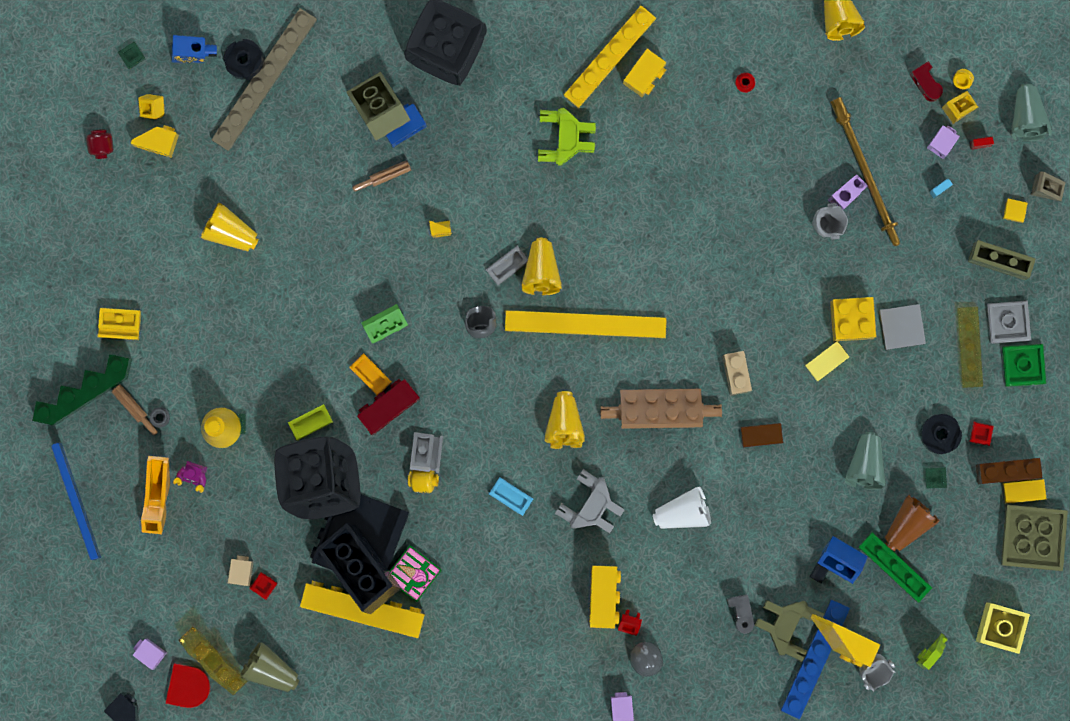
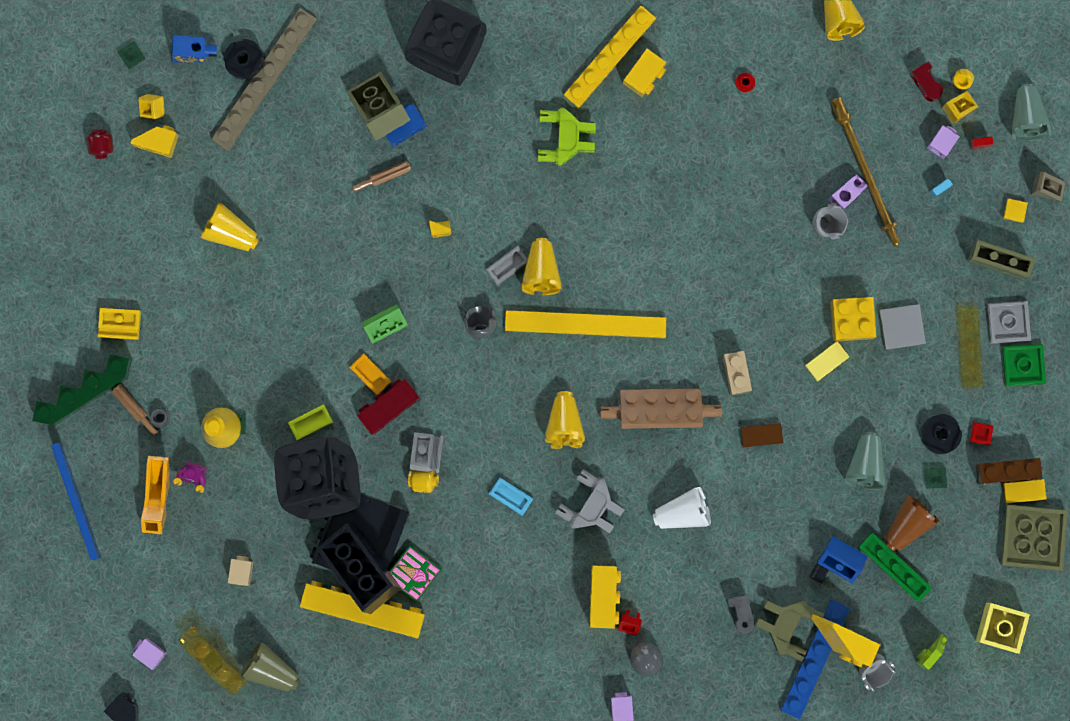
(187, 686): red tile -> none
(263, 585): red tile -> none

